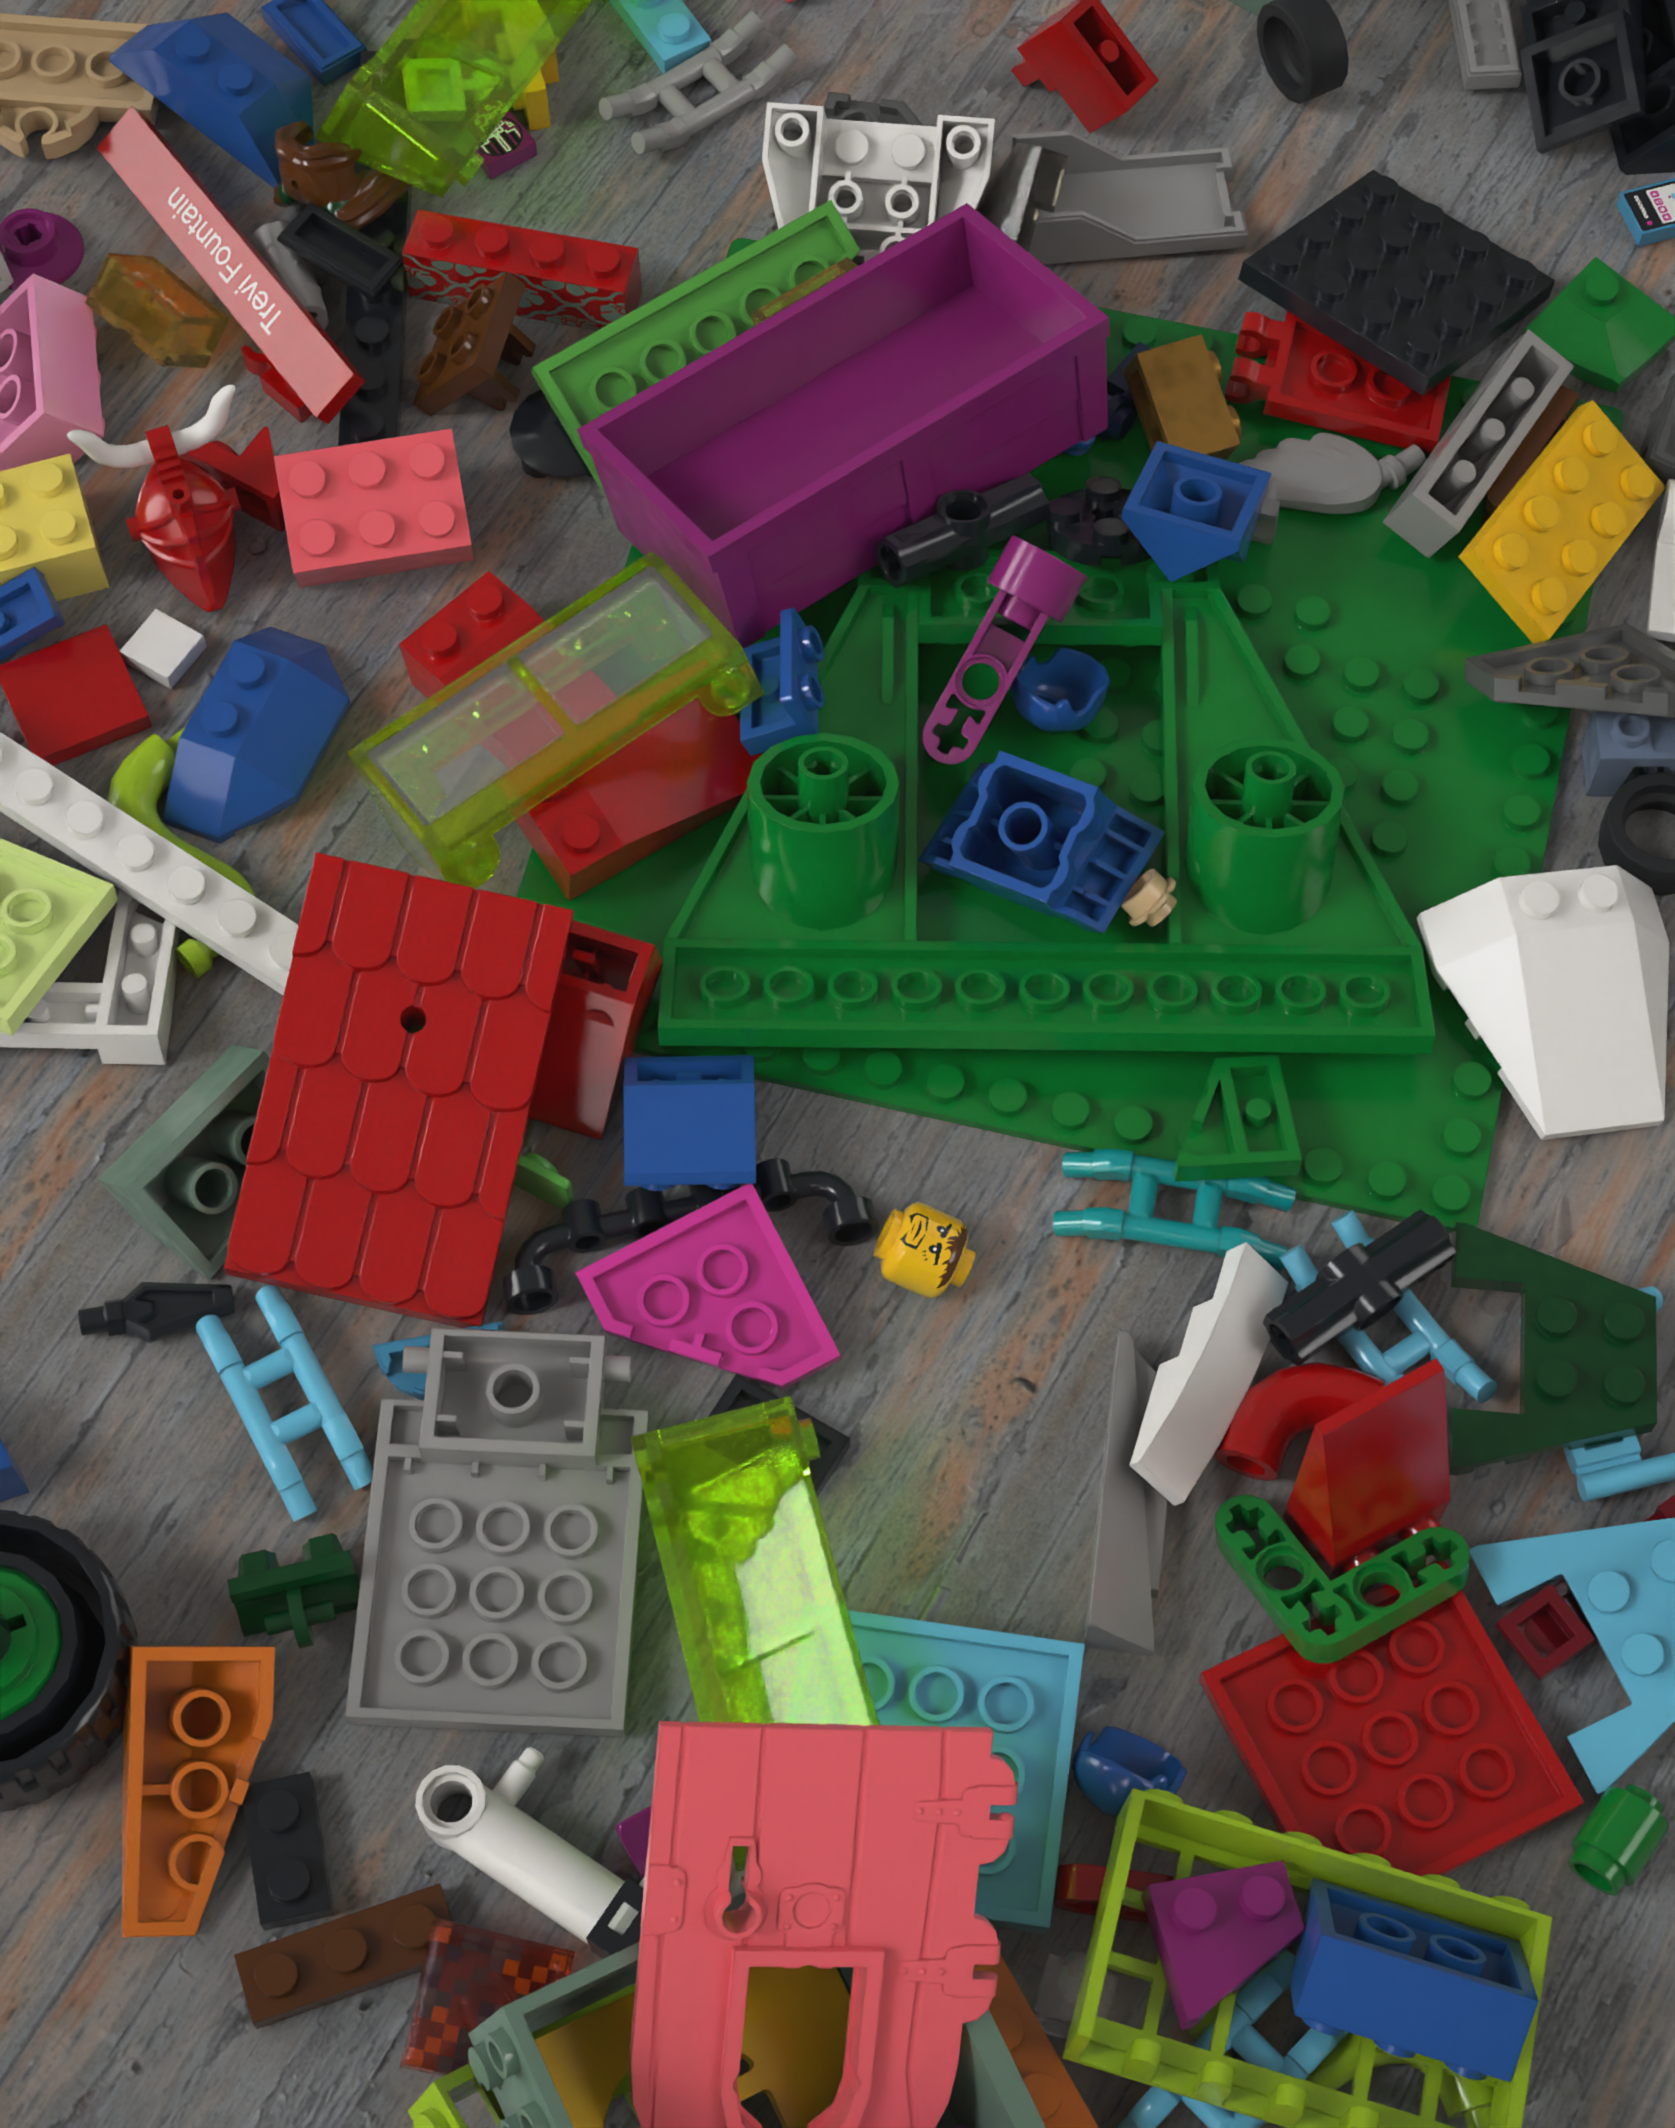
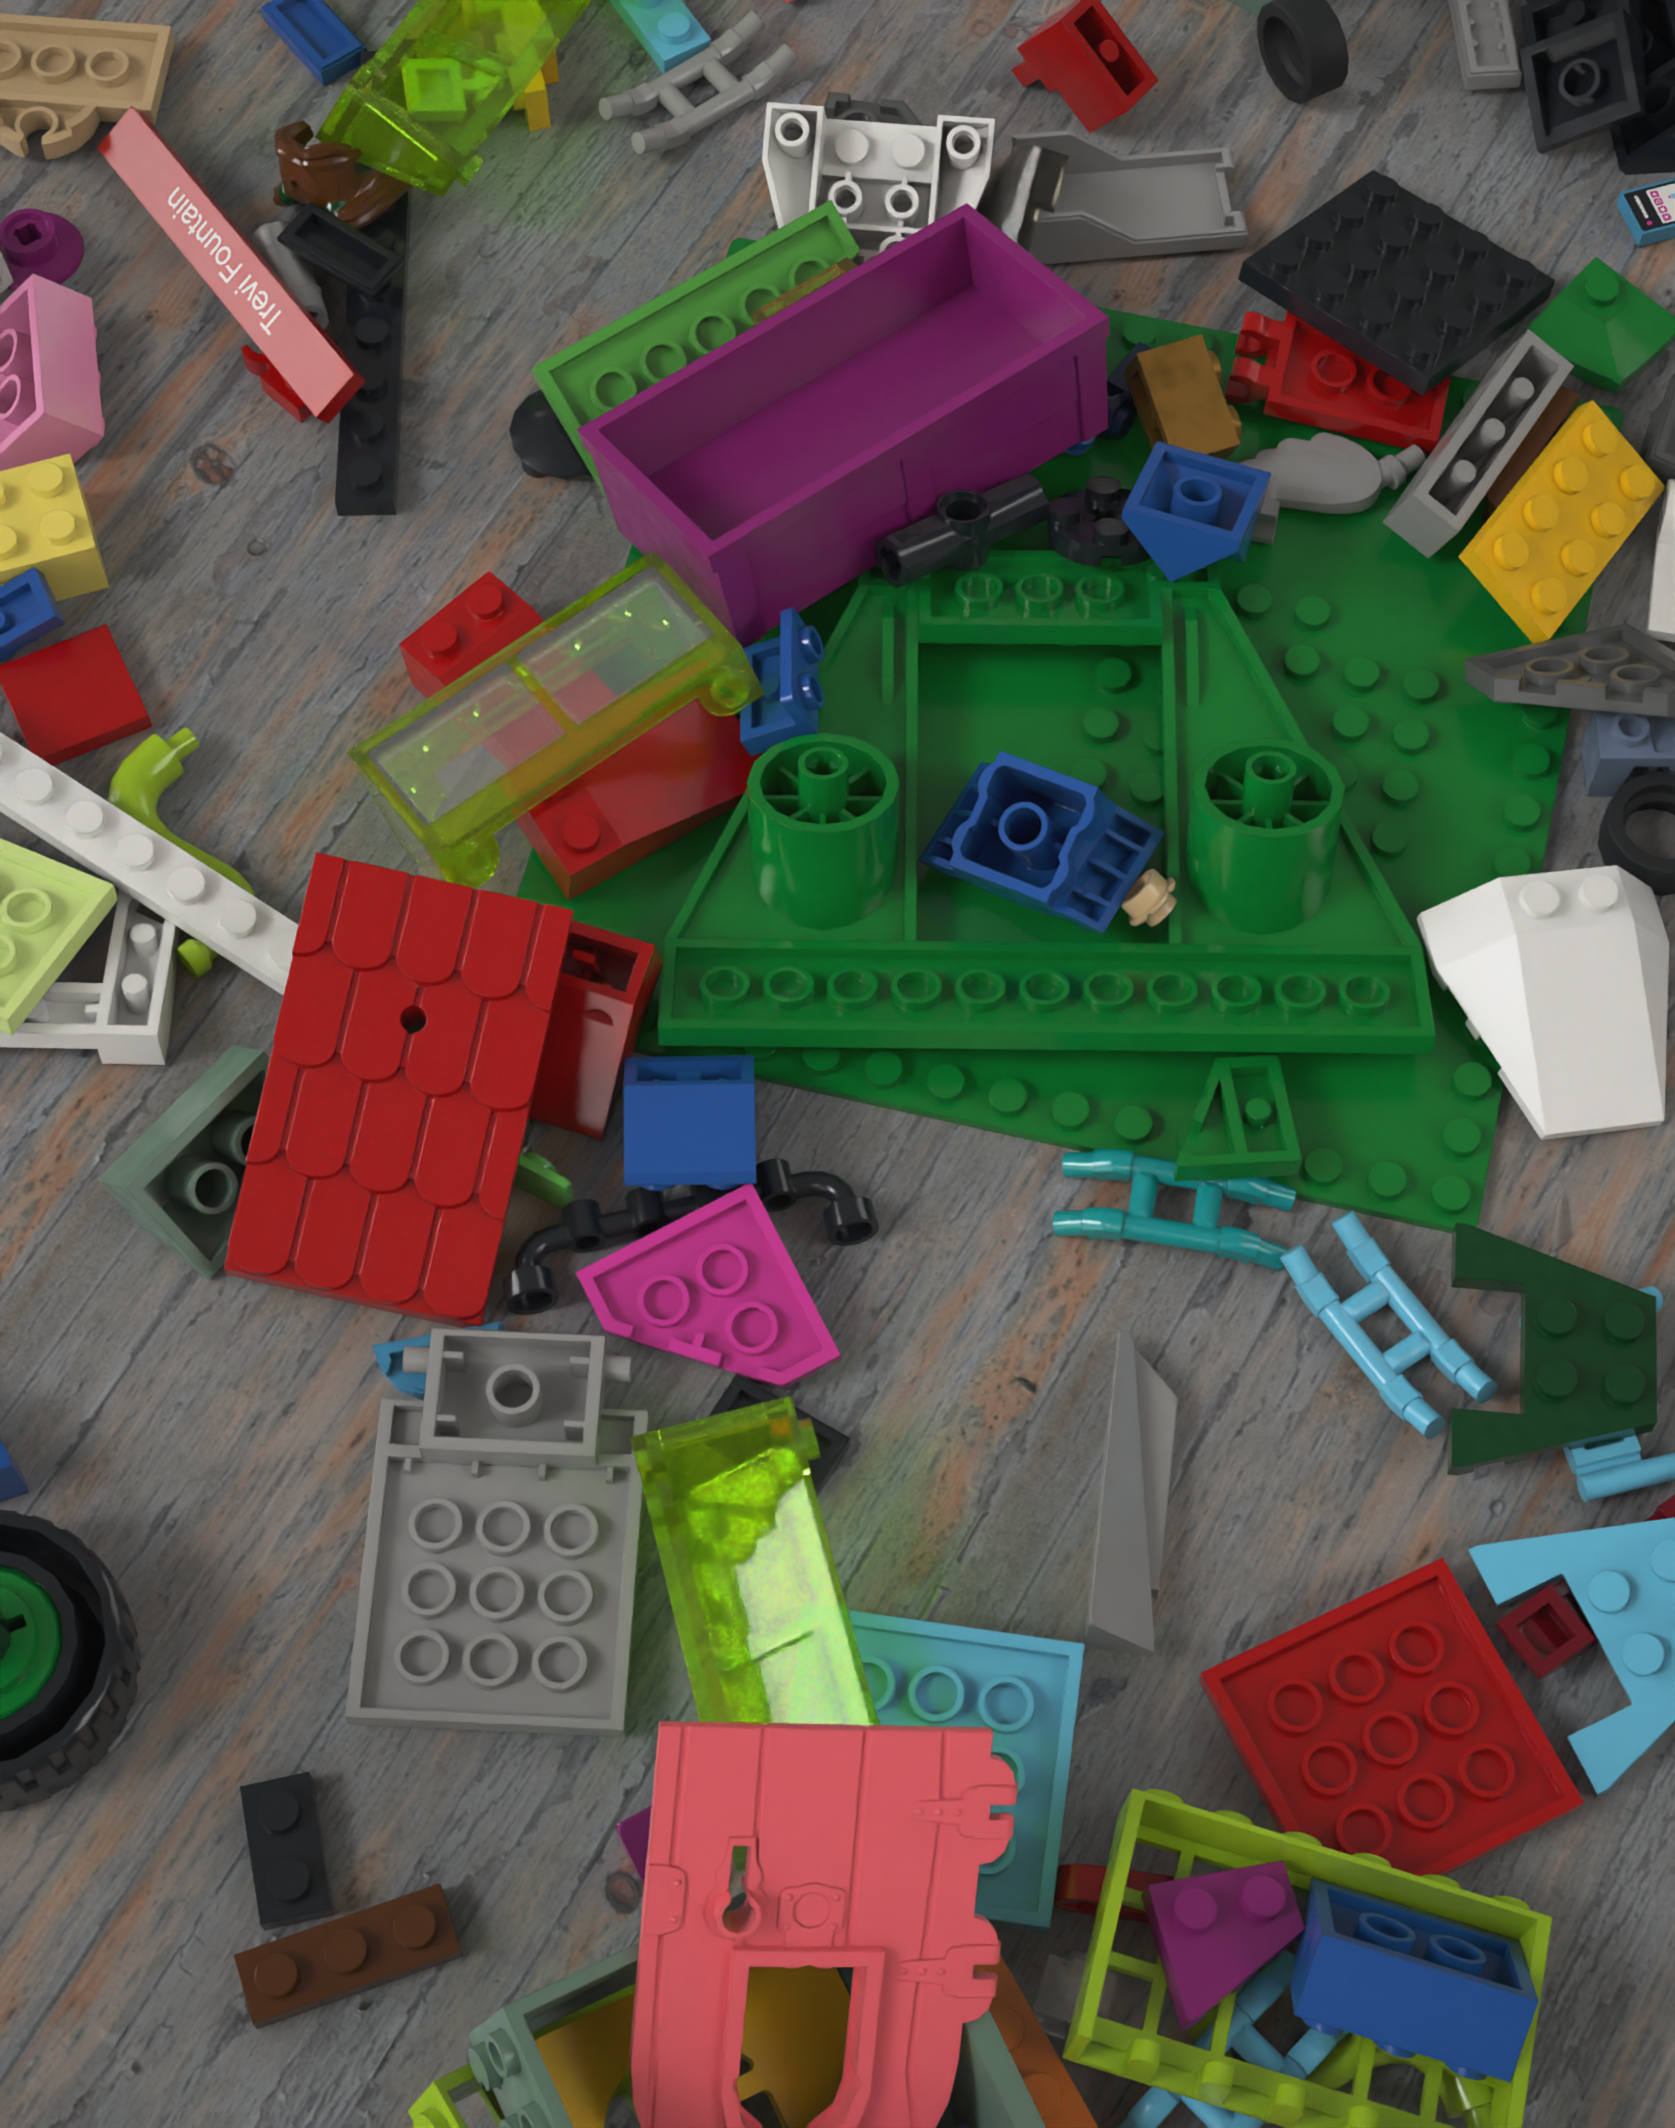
(158, 310): clear yellow brick -> none
(158, 1310): black piece -> none
(163, 648): white tile -> none
(180, 507): red helmet -> none
(186, 1768): orange wedge -> none
(221, 84): blue wedge -> none
(250, 473): red slope -> none
(255, 735): blue wedge -> none
(272, 1436): medium azure piece -> none
(297, 1593): dark green hips -> none
(374, 508): coral brick -> none
(464, 1982): clear red tile -> none
(470, 346): reddish brown plate -> none
(506, 147): magenta tile -> none
(531, 1857): white piece -> none
(564, 275): red brick -> none
(924, 1250): yellow head -> none
(1030, 591): magenta beam -> none
(1061, 691): blue hair -> none
(1120, 1762): blue hair -> none
(1208, 1380): white slope -> none
(1283, 1408): red cylinder -> none
(1341, 1598): green beam -> none
(1359, 1287): black piece -> none
(1374, 1473): red slope -> none
(1618, 1838): green brick -> none

